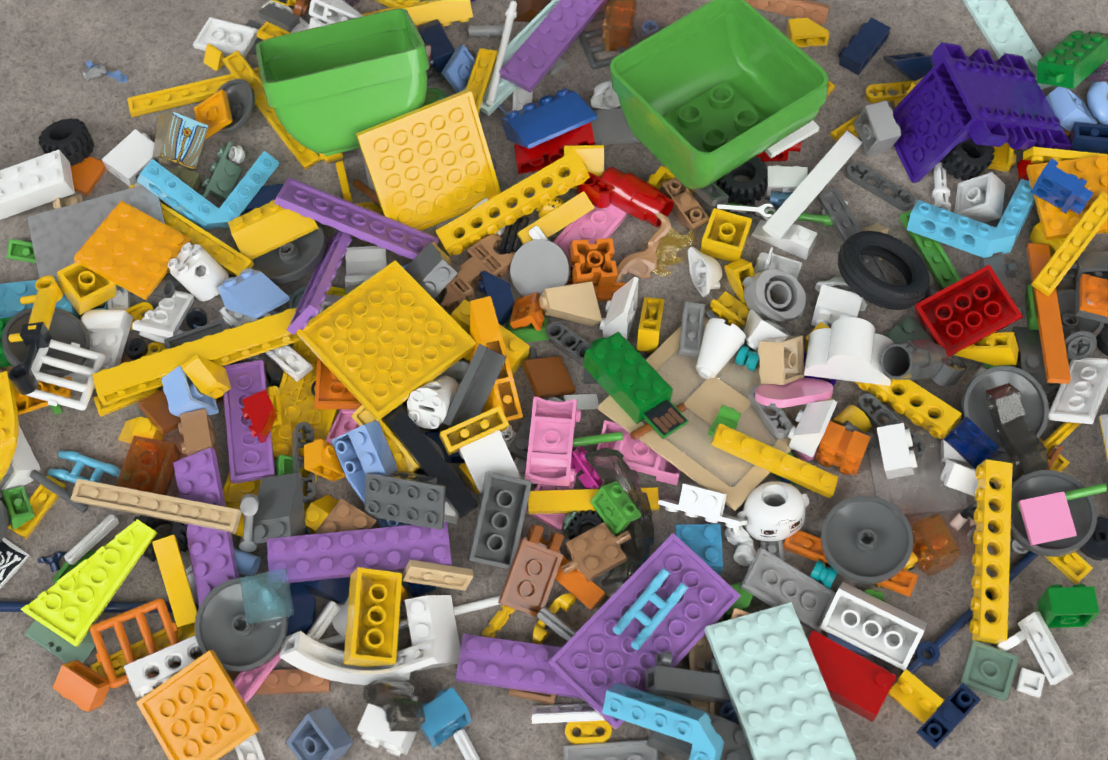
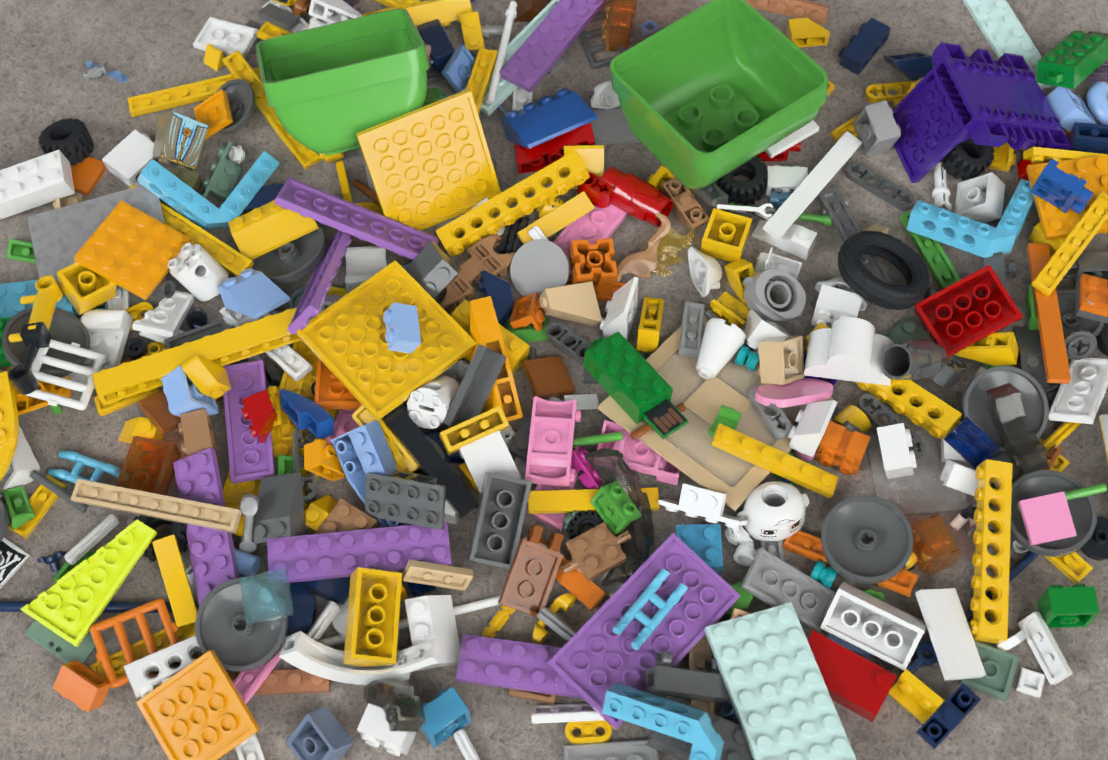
(307, 414): none -> blue slope
(402, 328): none -> light blue brick
(472, 31): none -> yellow plate
(950, 634): none -> white tile

